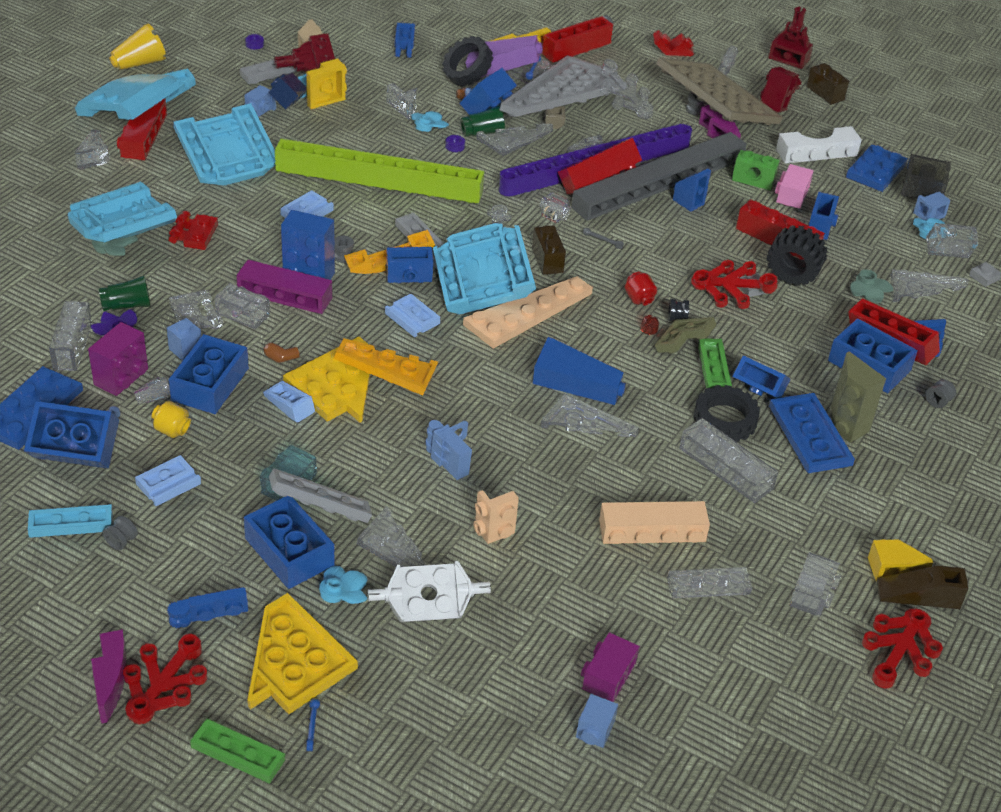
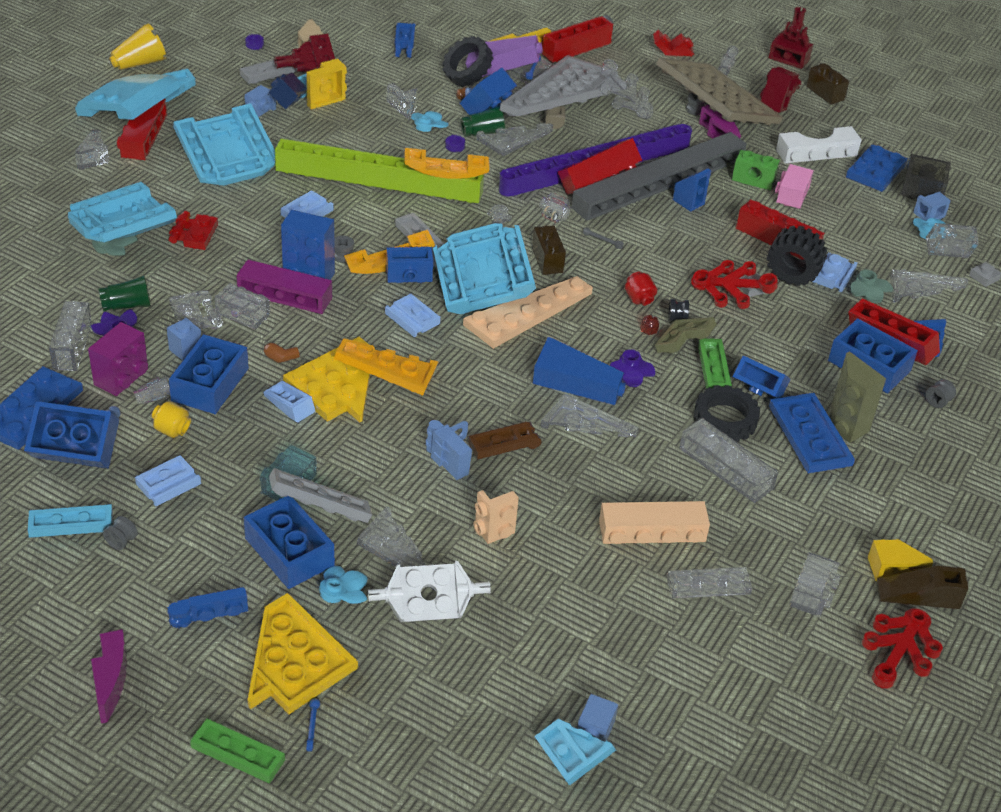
(163, 681): red plant -> none
(446, 168): none -> light orange slope
(504, 440): none -> reddish brown plate
(572, 749): none -> medium azure wing
(585, 143): clear tile -> none
(609, 667): magenta brick -> none
(633, 368): none -> dark purple plate
(824, 214): blue brick -> none
(835, 272): none -> light blue plate

